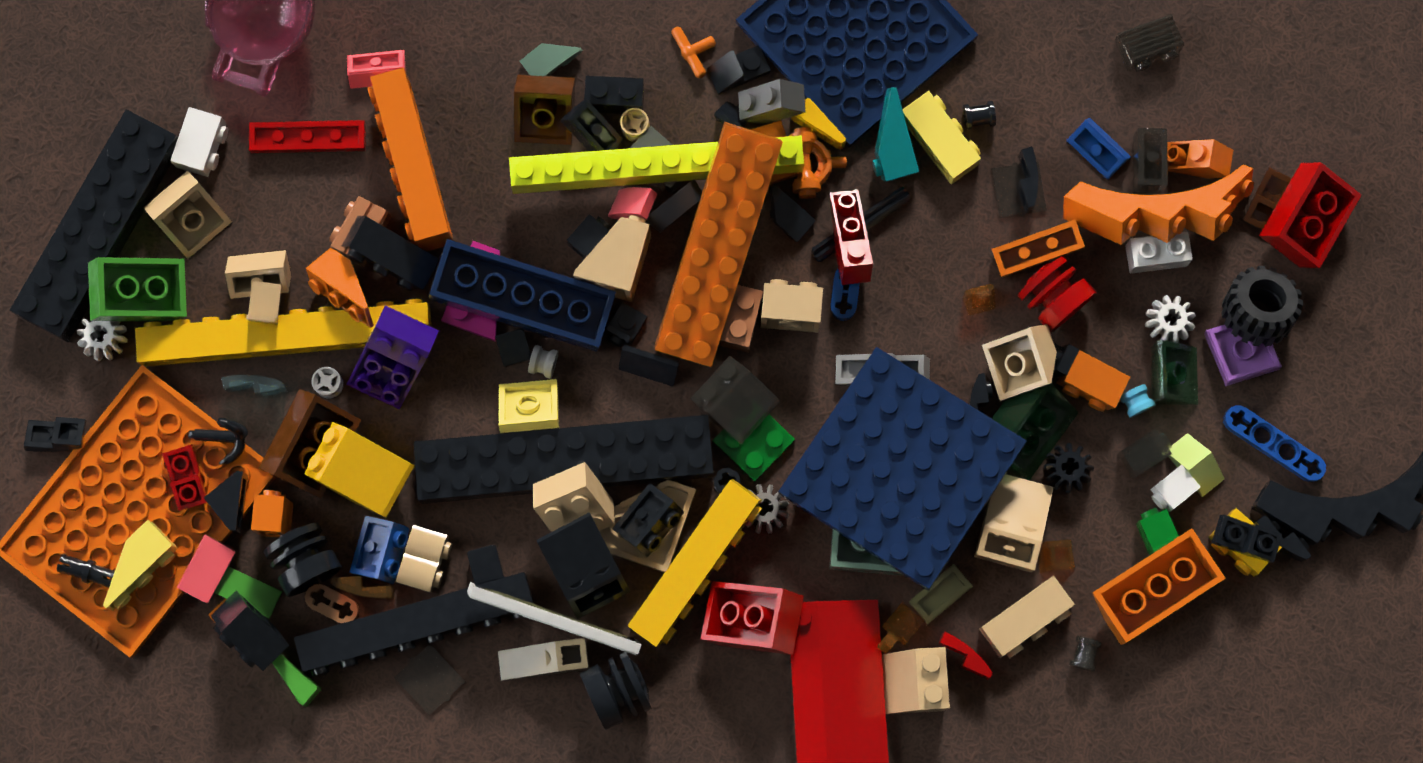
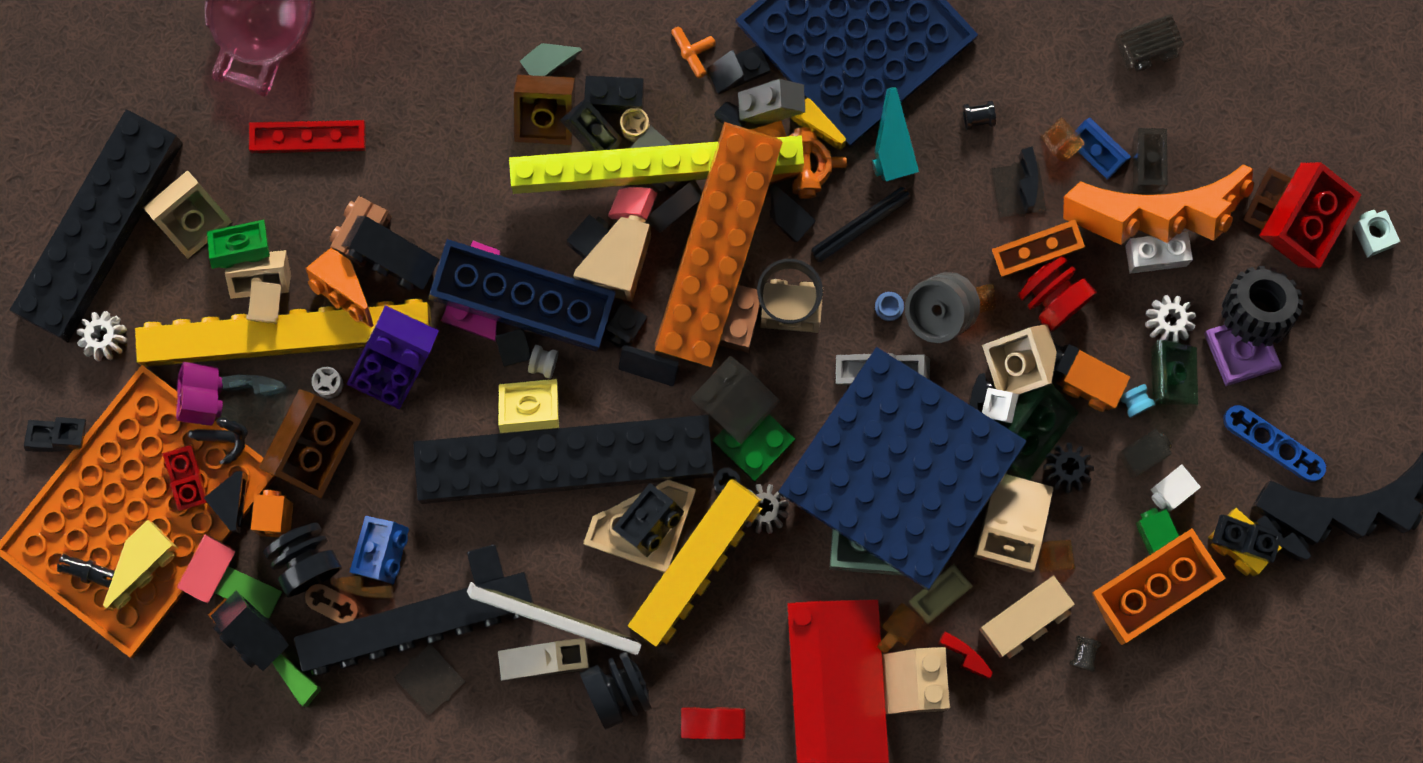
(137, 289): bright green brick -> none
(198, 394): none -> magenta brick
(199, 142): white brick -> none
(238, 244): none -> green plate
(359, 469): yellow slope -> none
(363, 66): coral slope -> none
(410, 155): orange brick -> none
(423, 559): tan brick -> none
(572, 495): tan brick -> none
(583, 565): black slope -> none
(713, 723): none -> red slope
(752, 617): red brick -> none
(790, 264): none -> black tyre
(836, 298): blue beam -> none
(850, 238): red slope -> none
(889, 306): none -> medium blue plate
(941, 137): light yellow brick -> none
(942, 307): none -> dark grey wheel
(1000, 405): none -> white plate
(1062, 140): none -> clear orange slope
(1198, 462): yellowish green slope -> none
(1199, 158): orange slope -> none
(1371, 244): none -> light aqua brick

